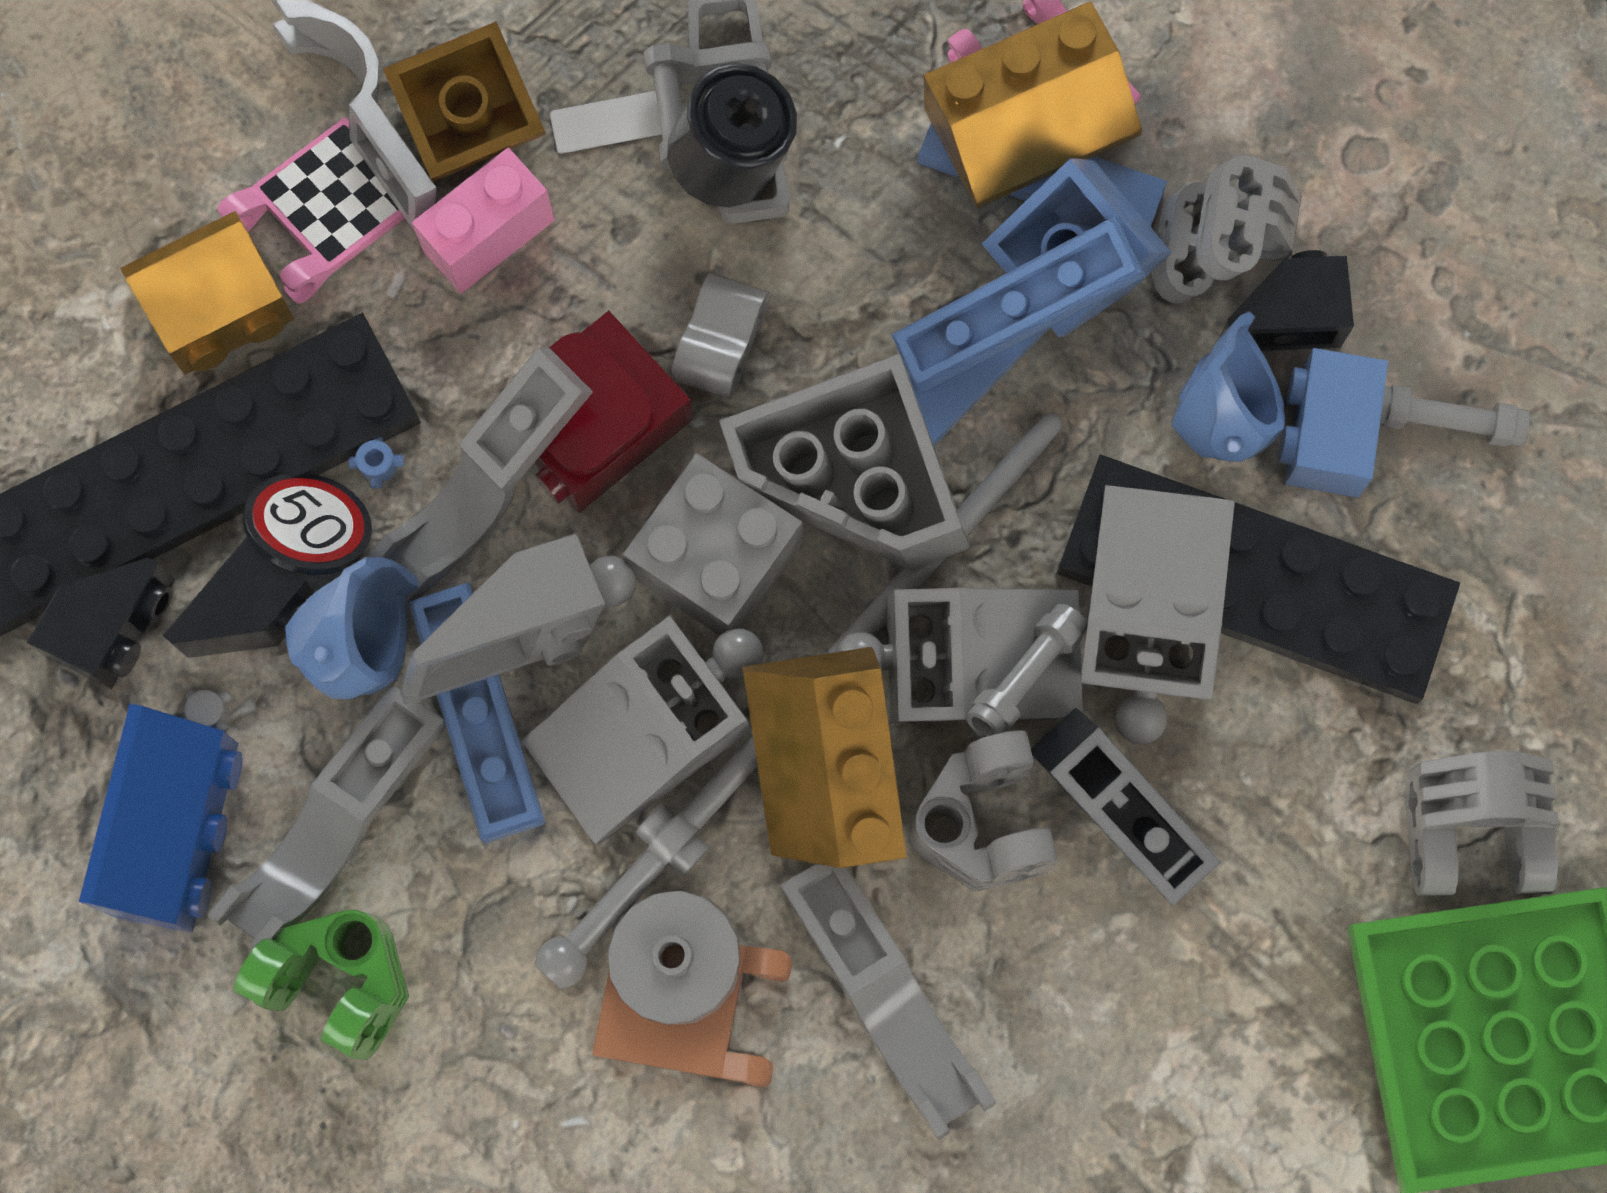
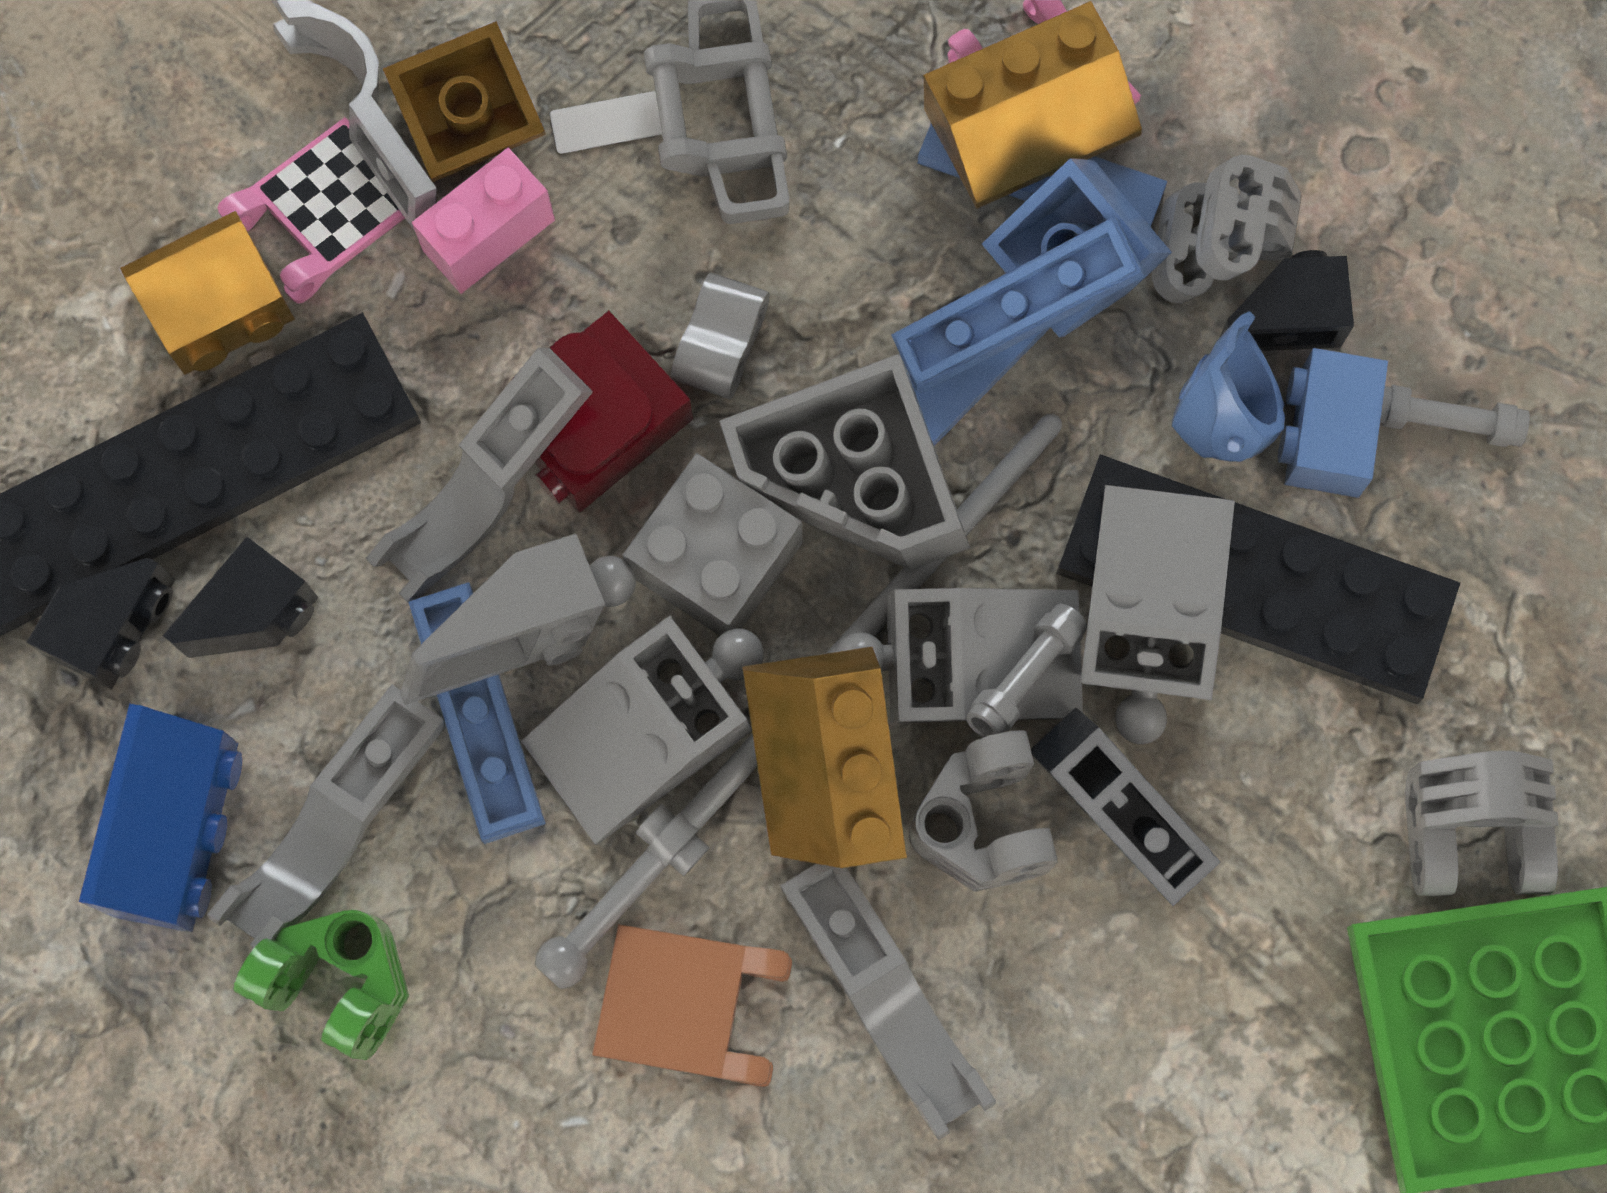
(208, 708): light grey piece -> none
(307, 524): piece -> none
(353, 629): medium blue helmet -> none
(376, 462): medium blue piece -> none
(702, 979): light grey plate -> none
(731, 135): black piece -> none

